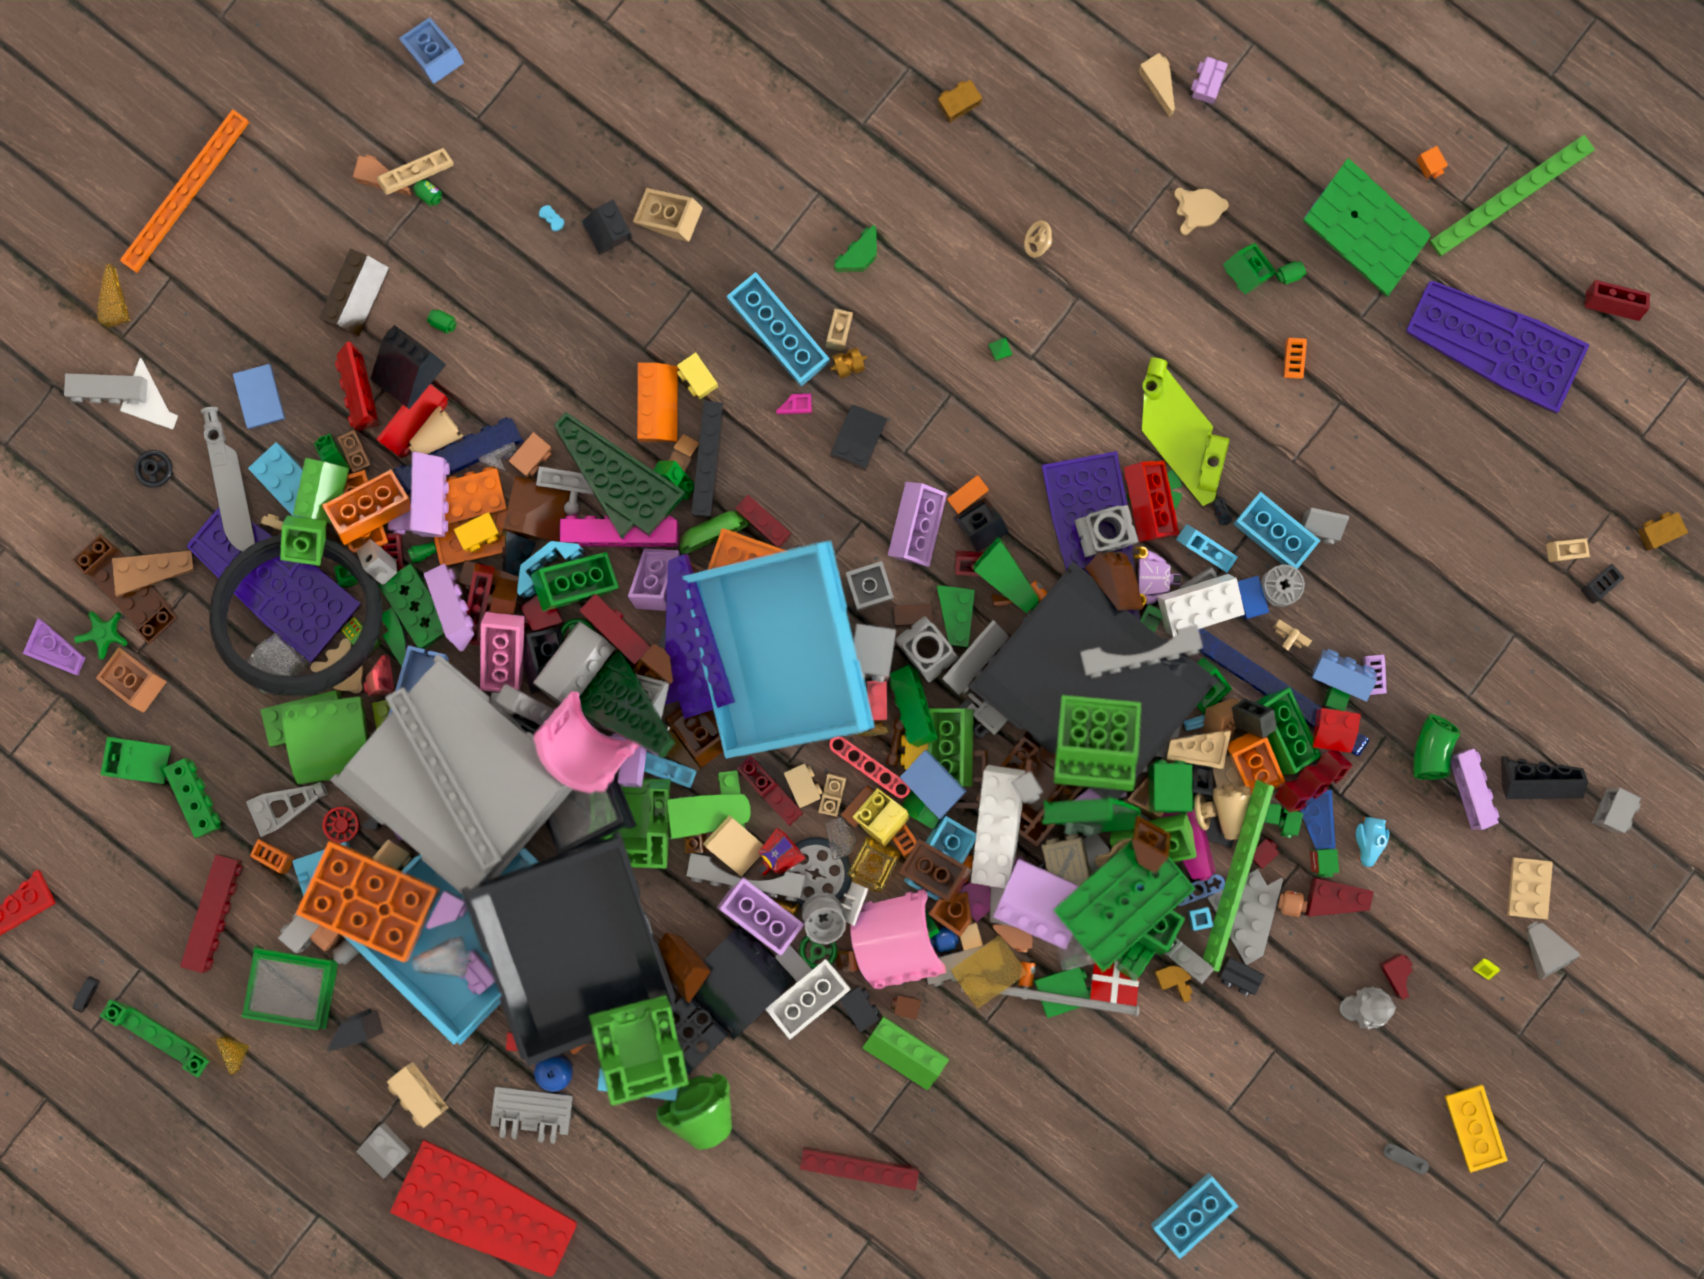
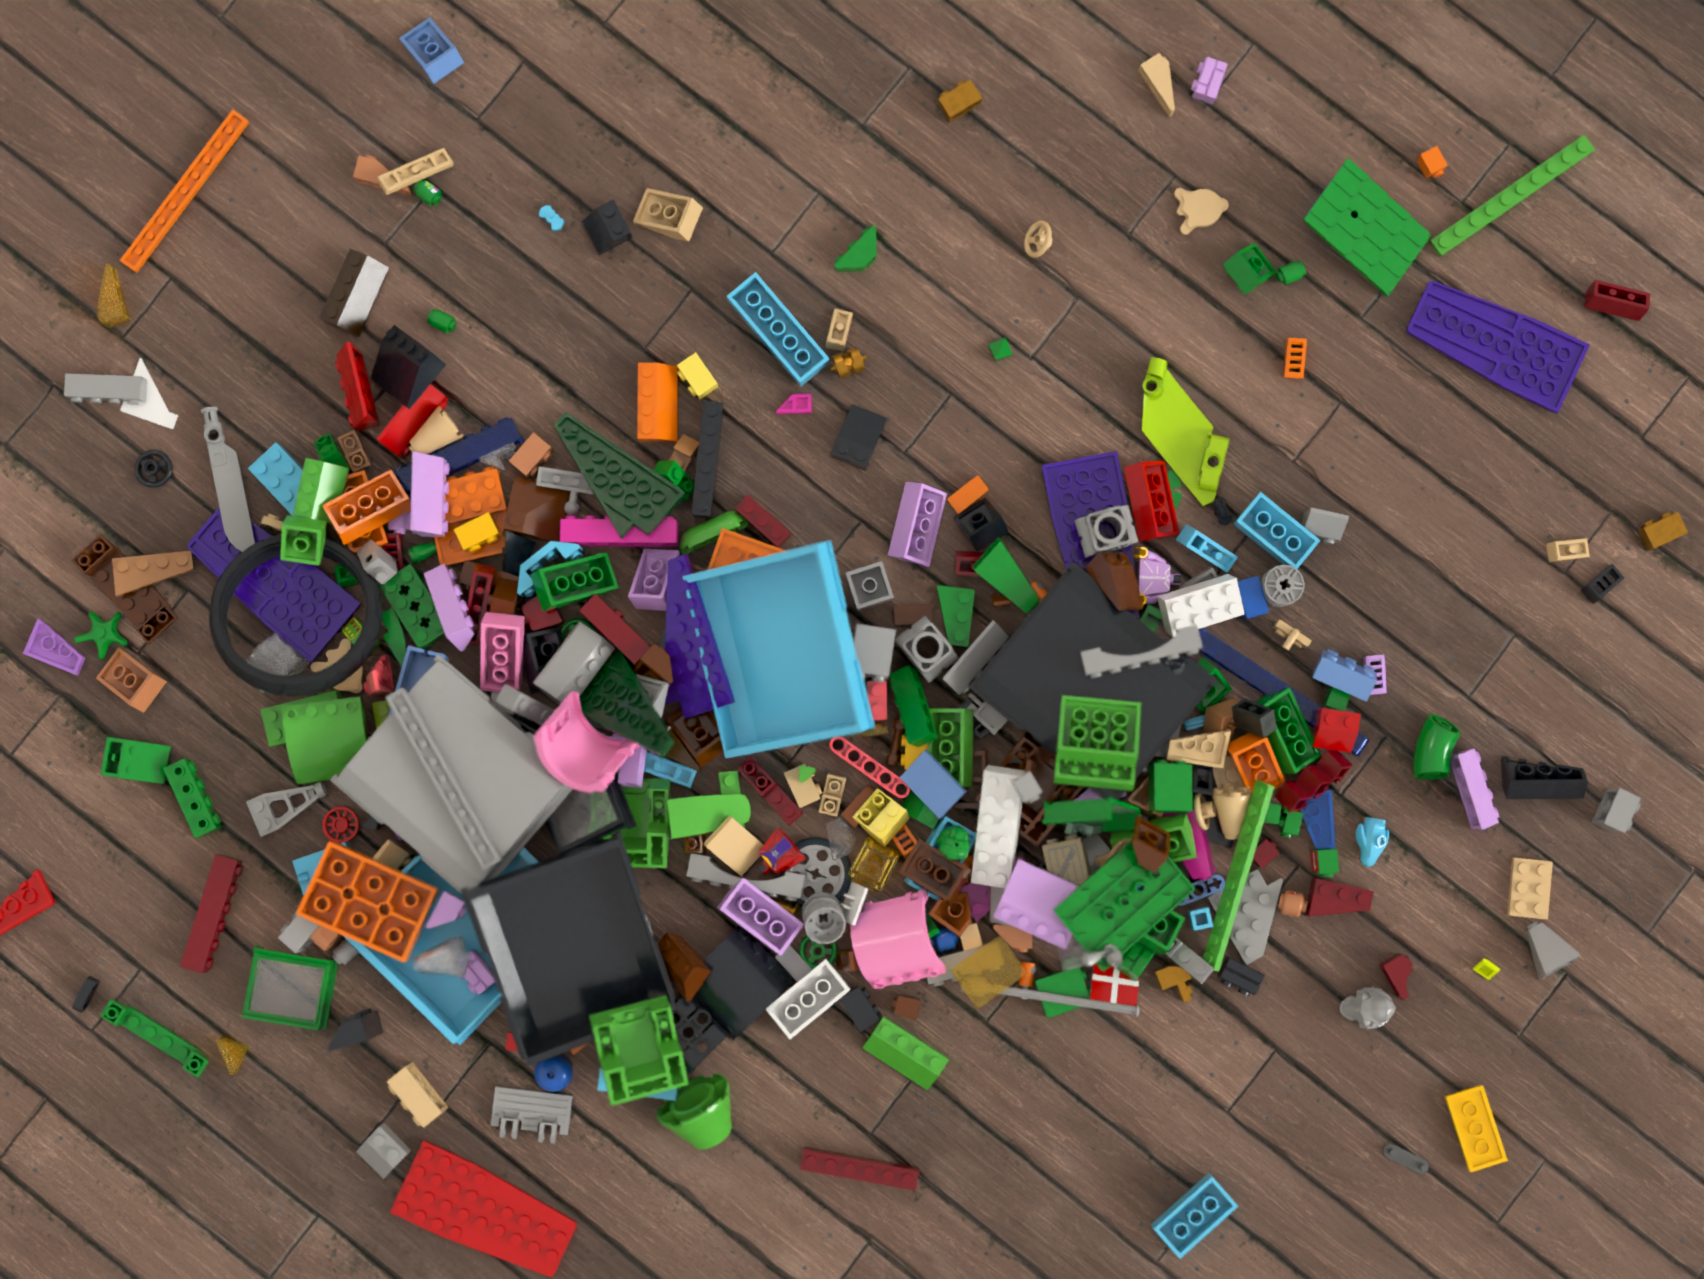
(259, 396): medium blue tile -> none
(283, 861): orange slope -> none
(805, 772): none -> bright green slope
(947, 841): none -> green hair
(1113, 958): none -> light grey piece

